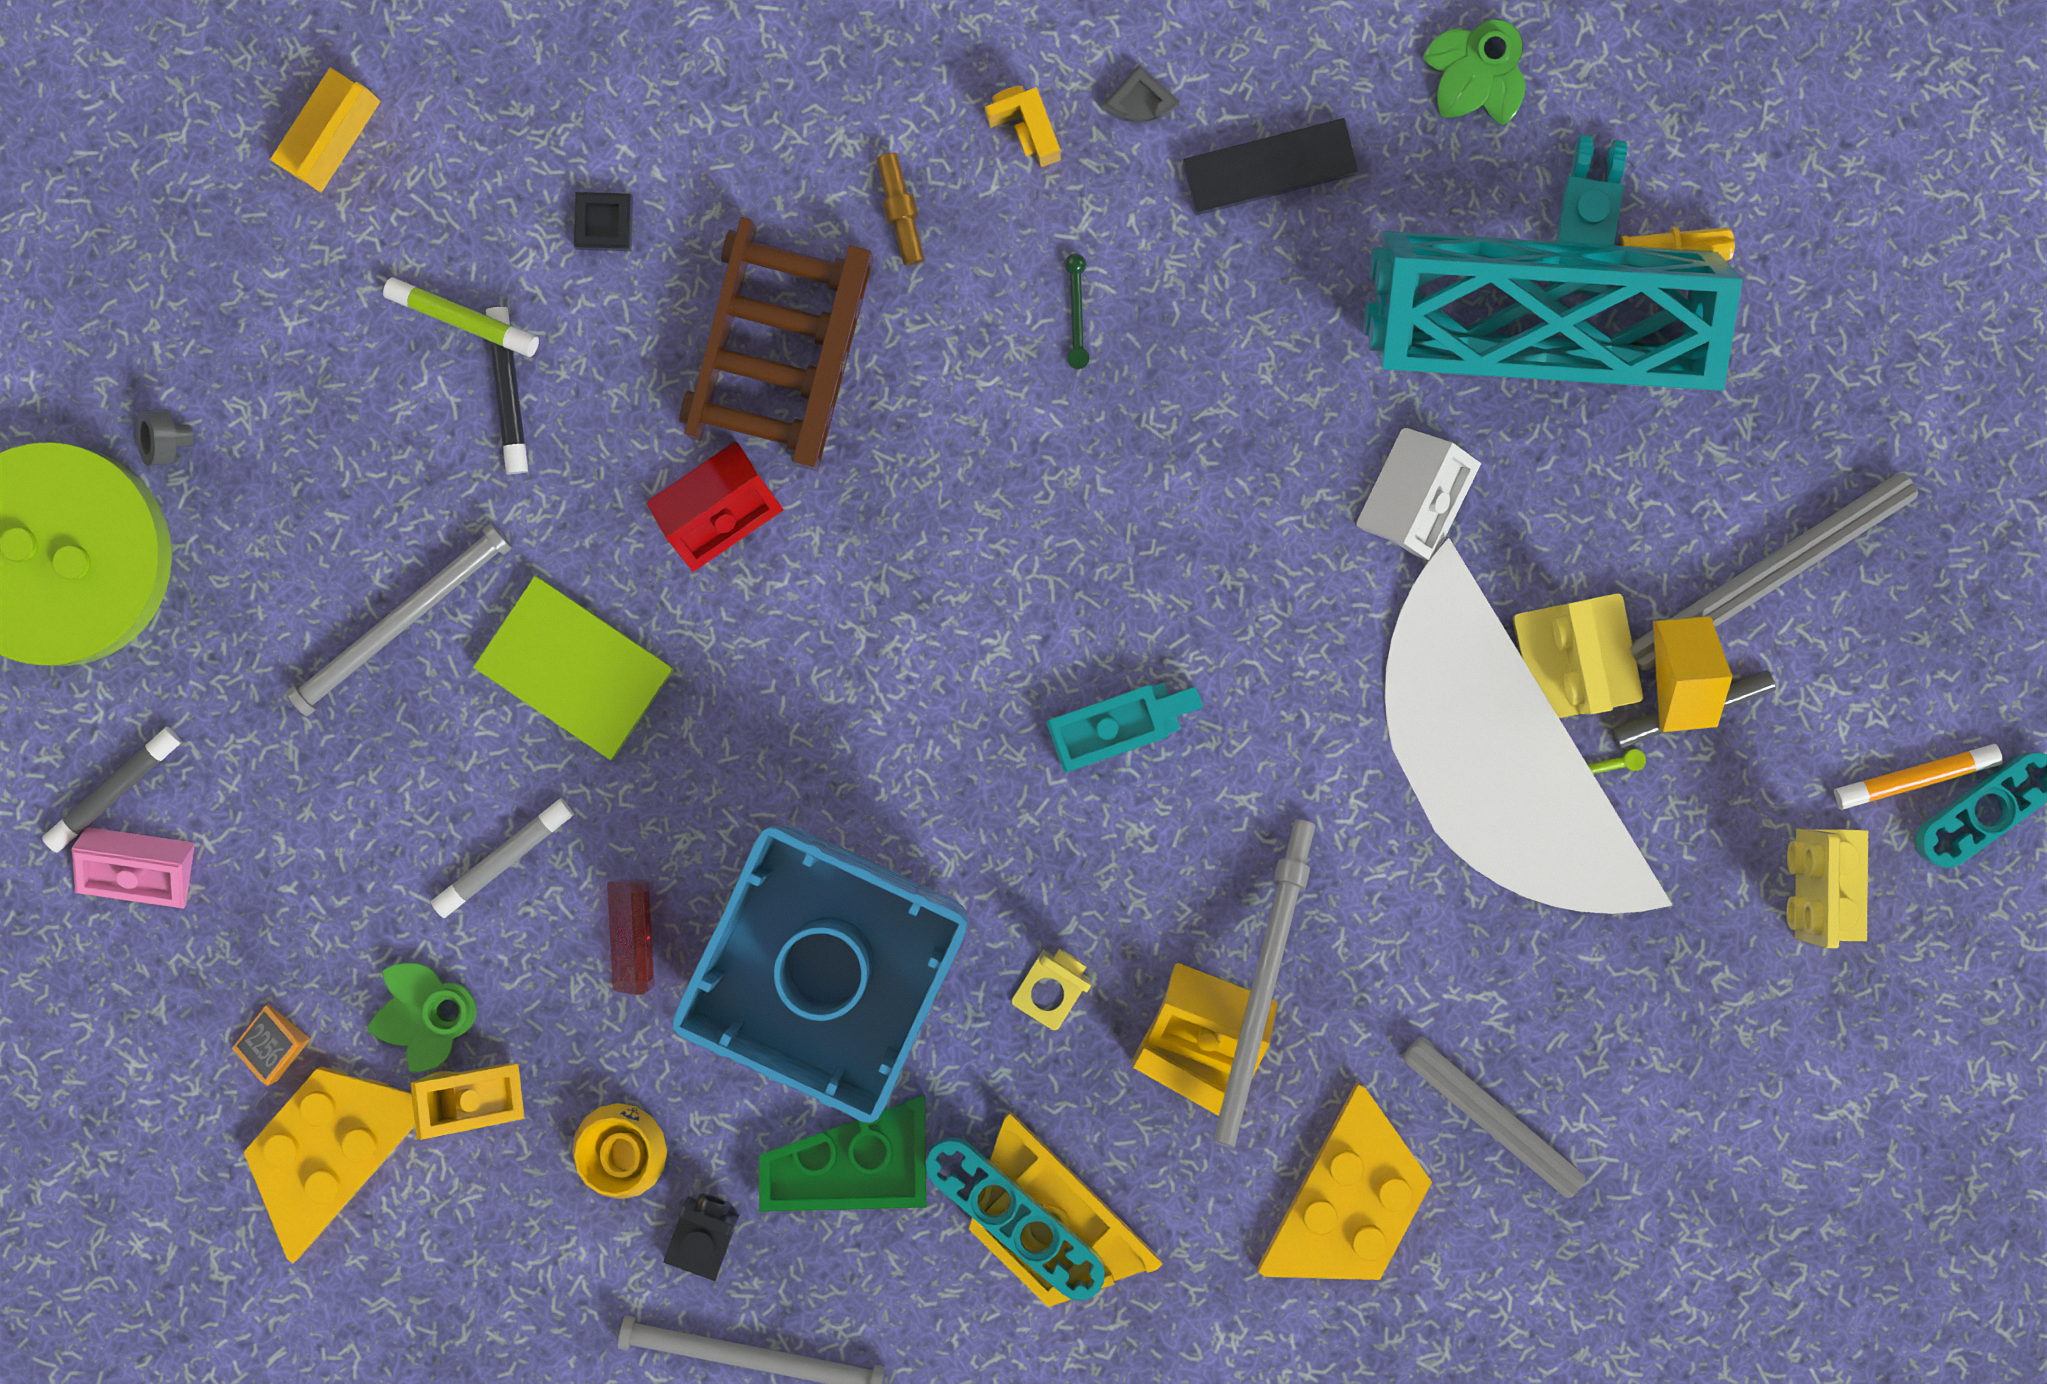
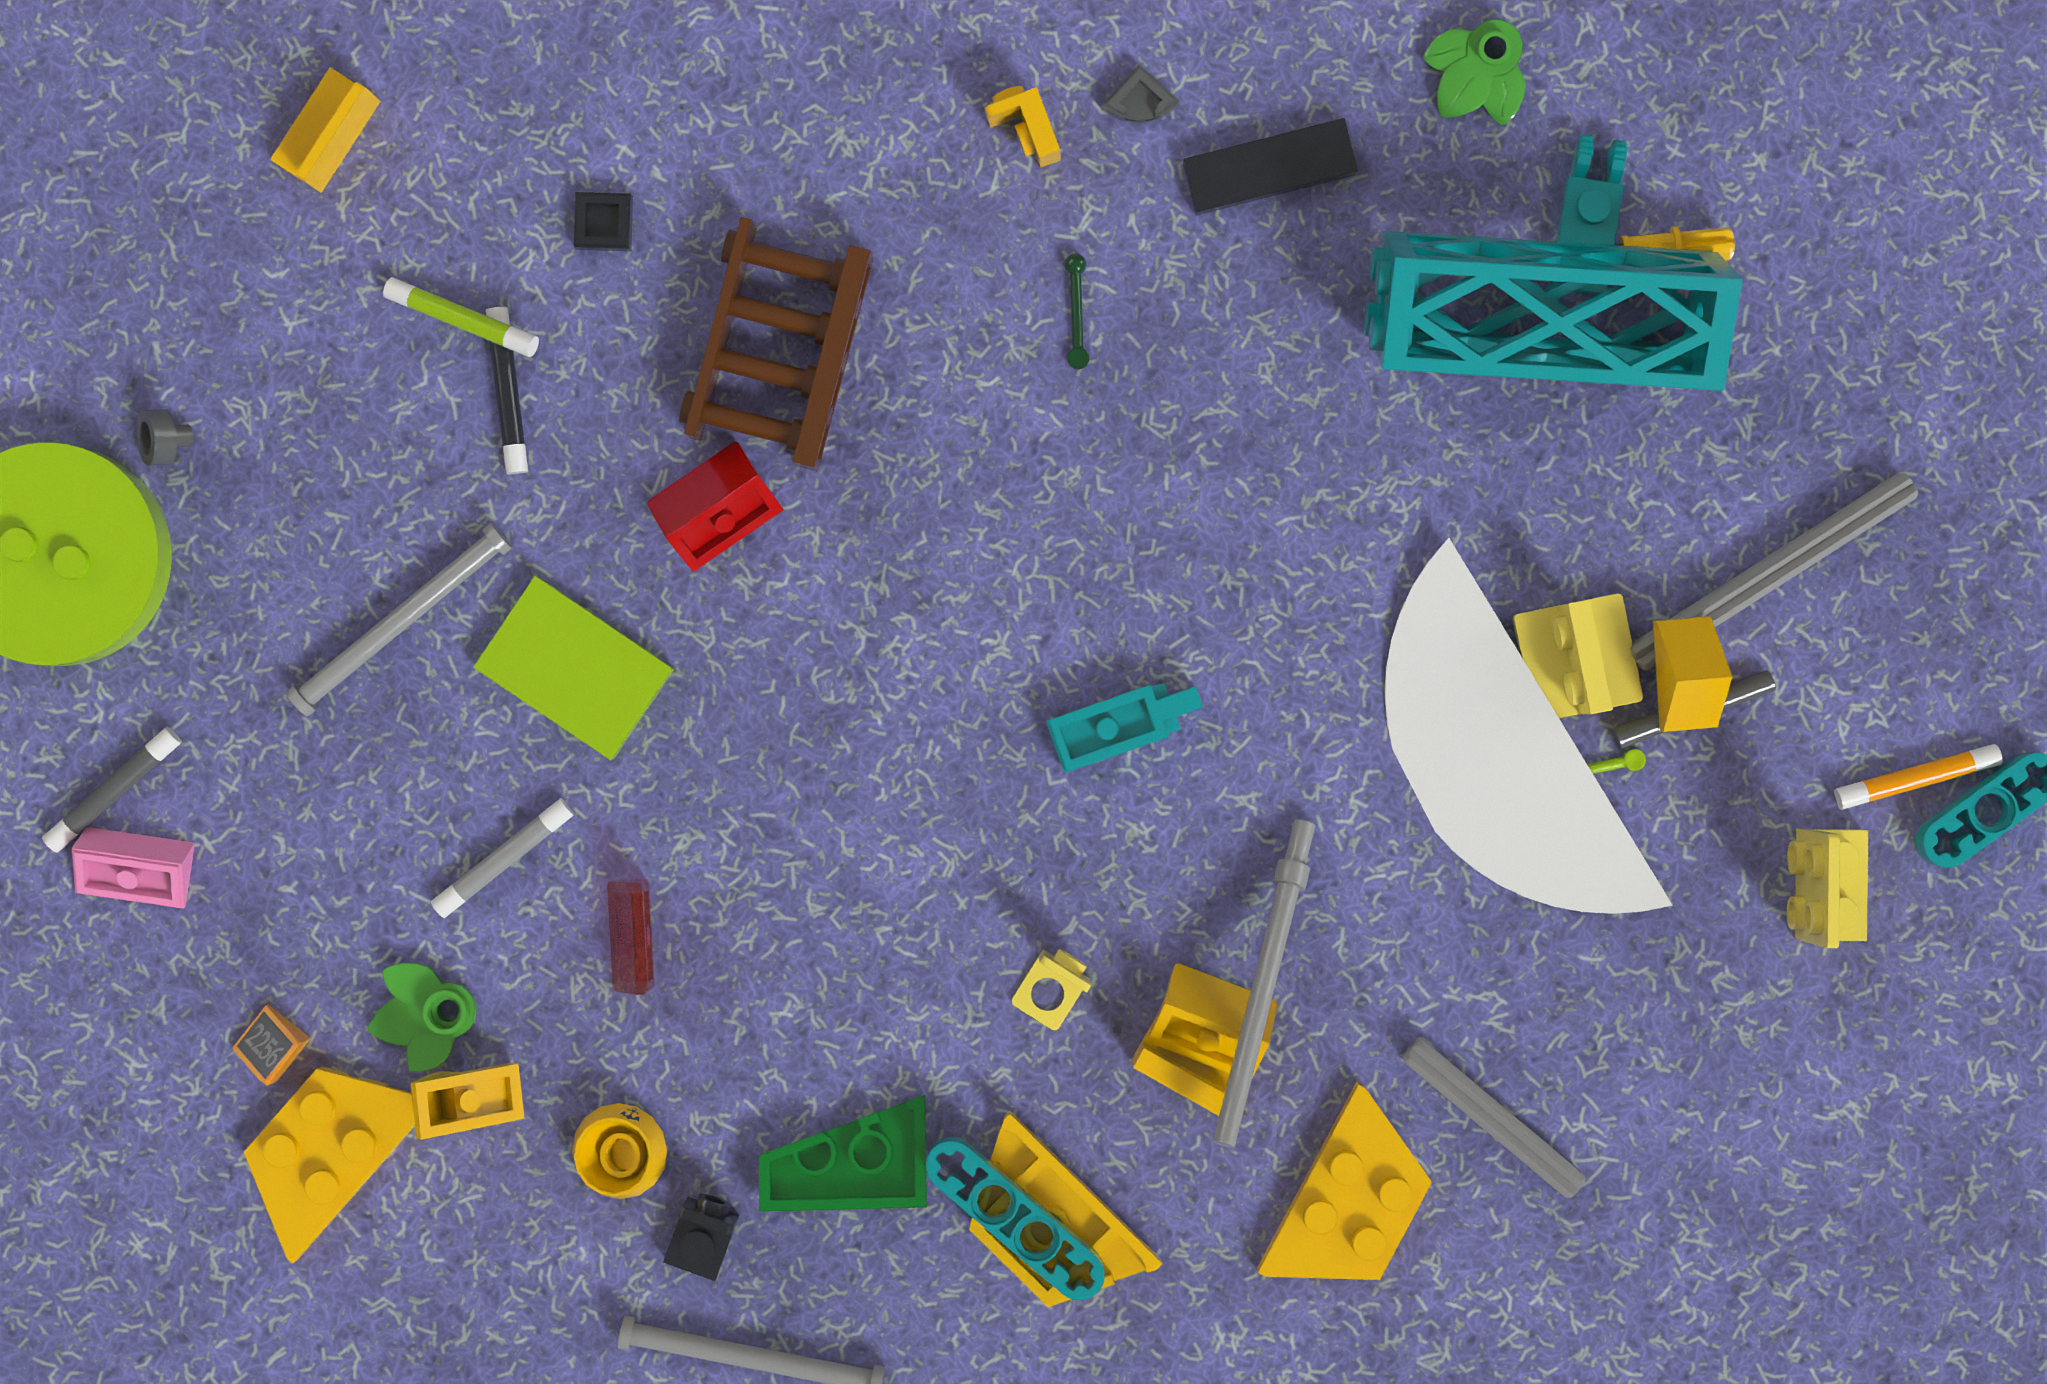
(822, 970): dark azure brick -> none
(900, 209): pearl gold bar -> none
(1418, 492): white panel -> none

